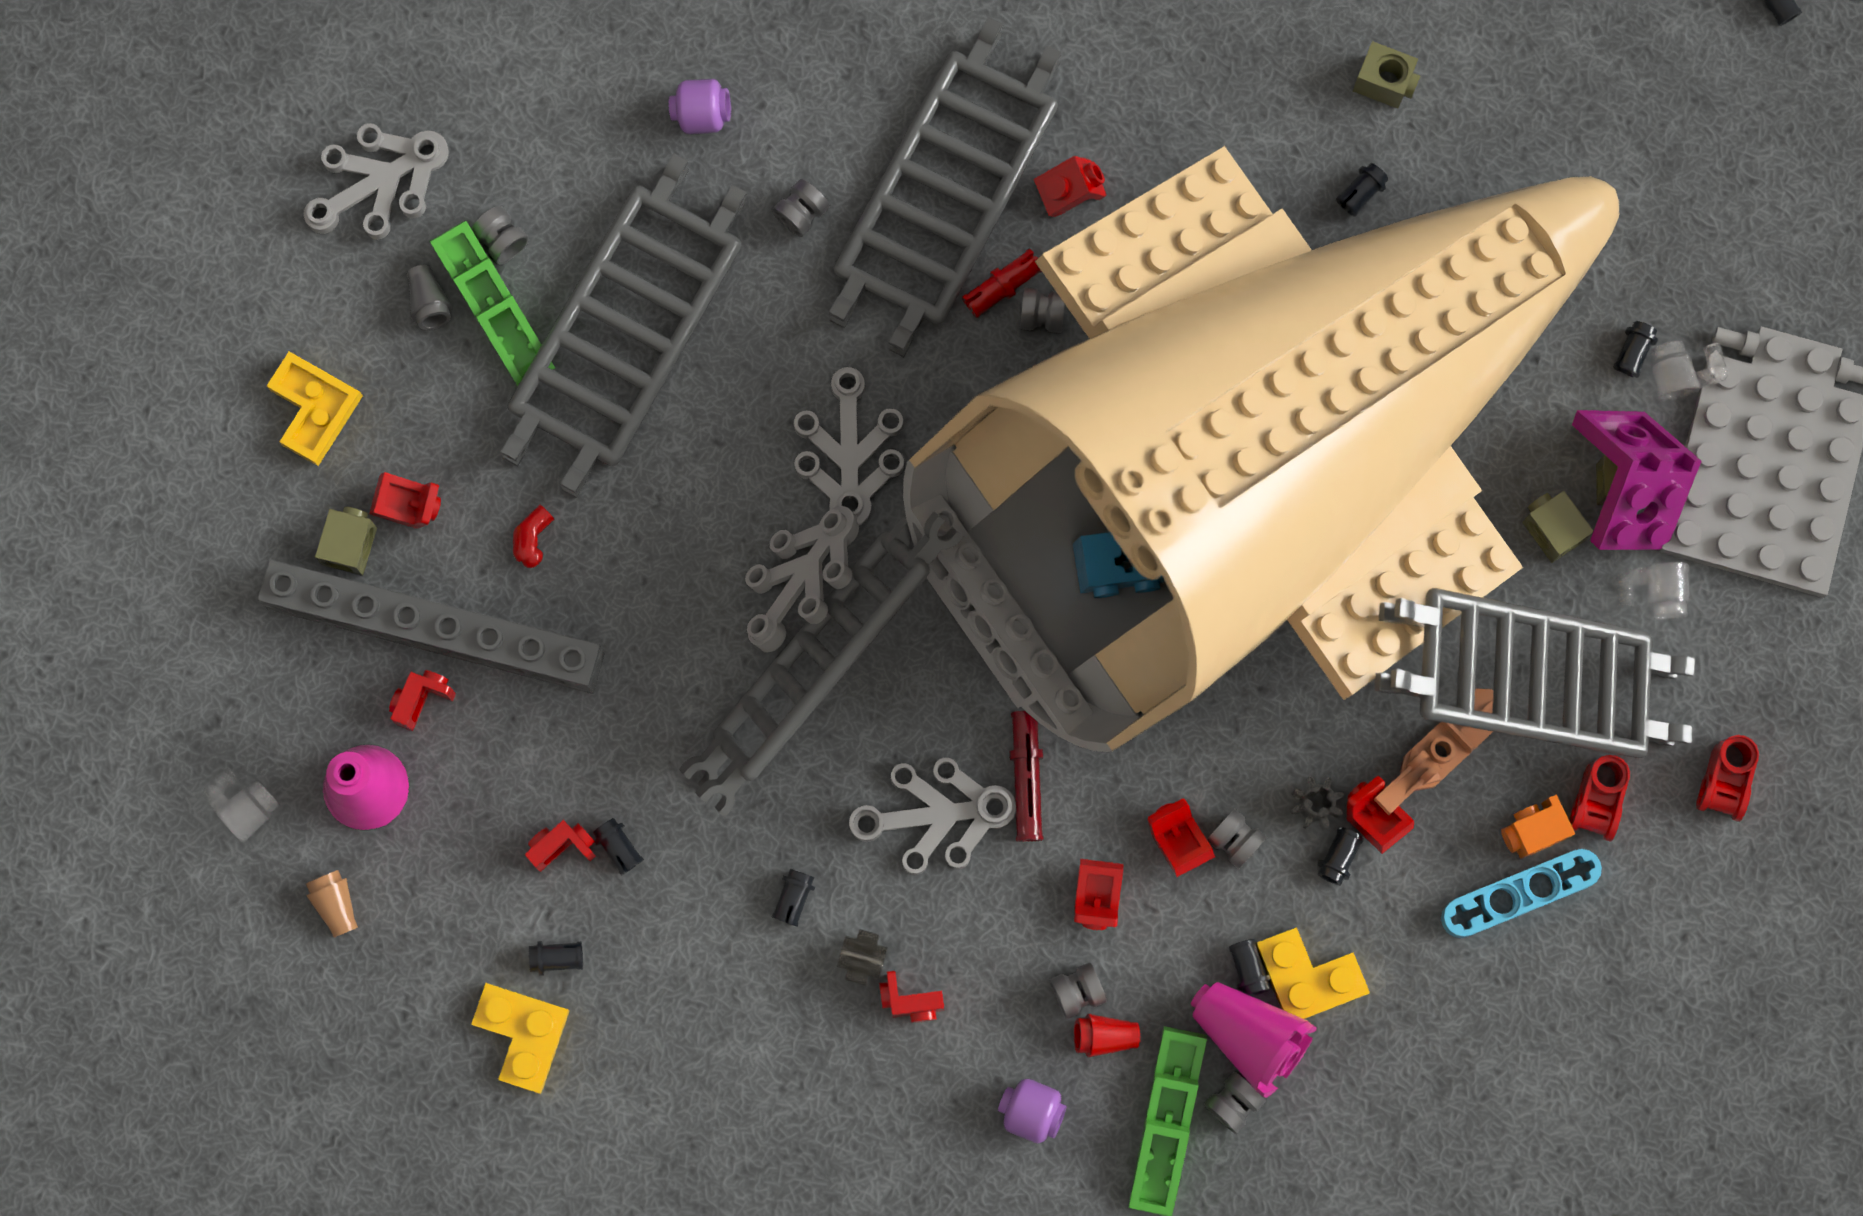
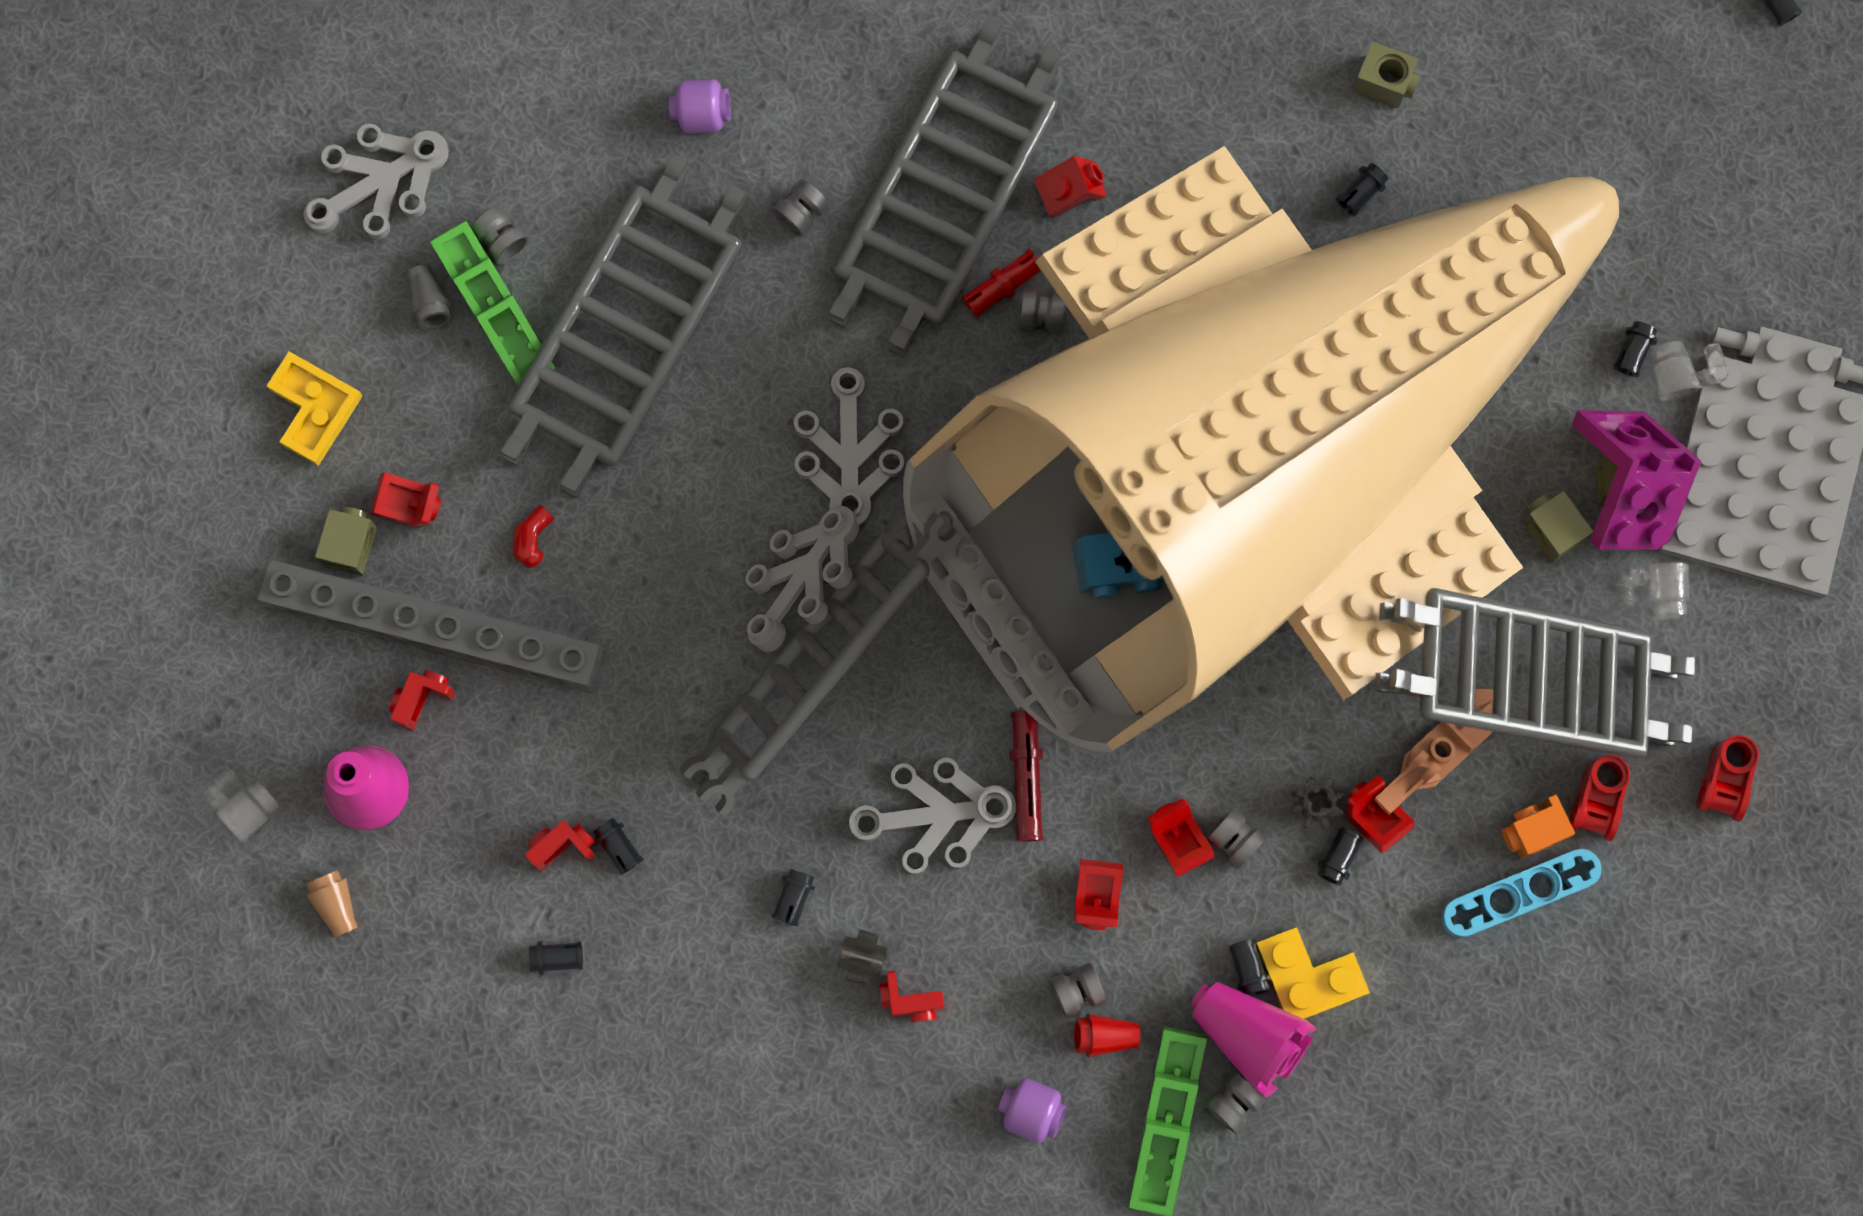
(533, 1029): yellow plate -> none

